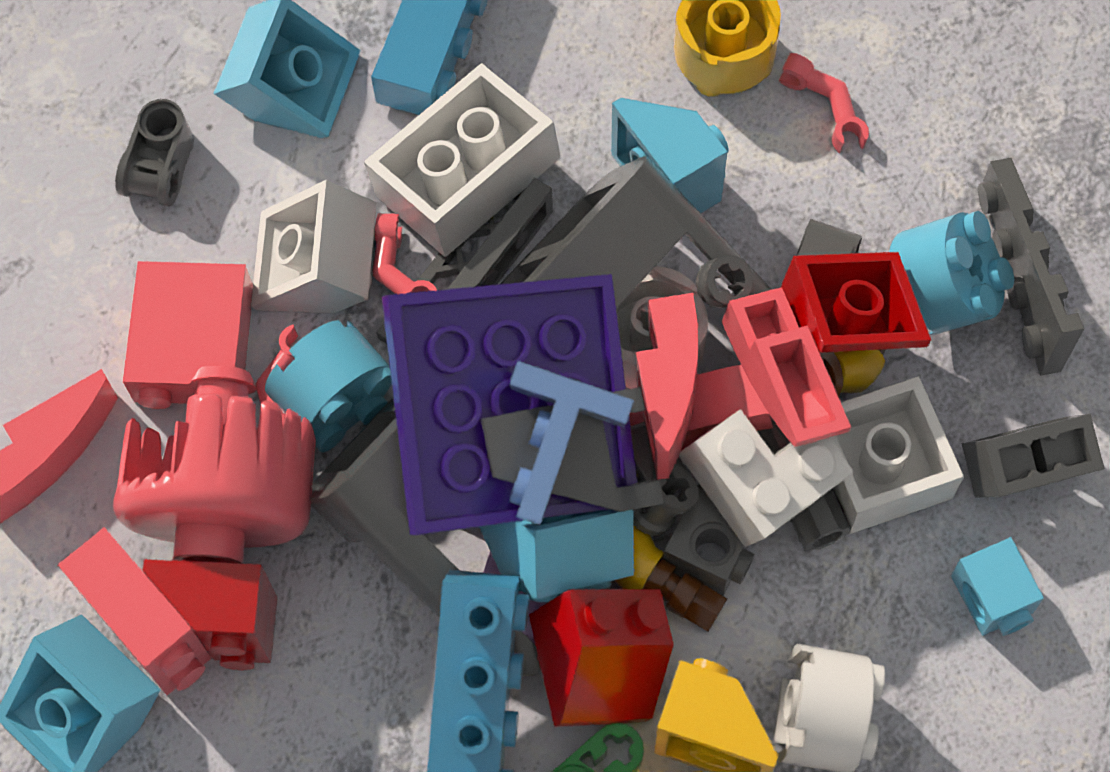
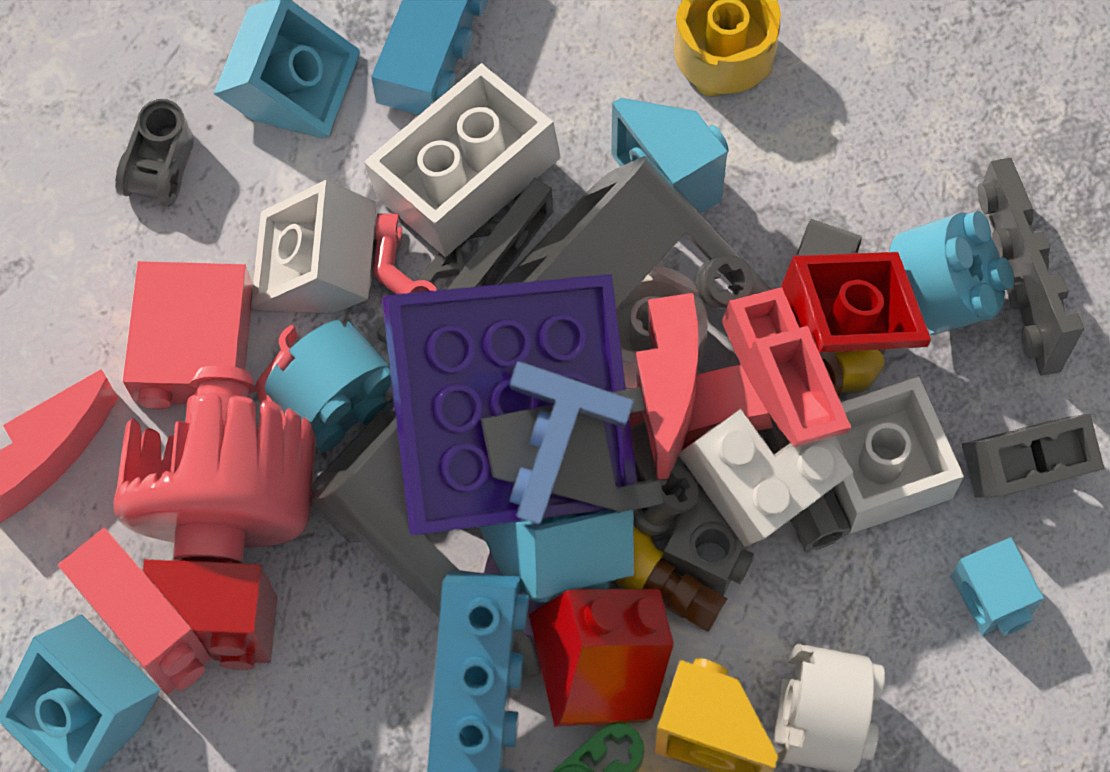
(801, 74): coral arm -> none

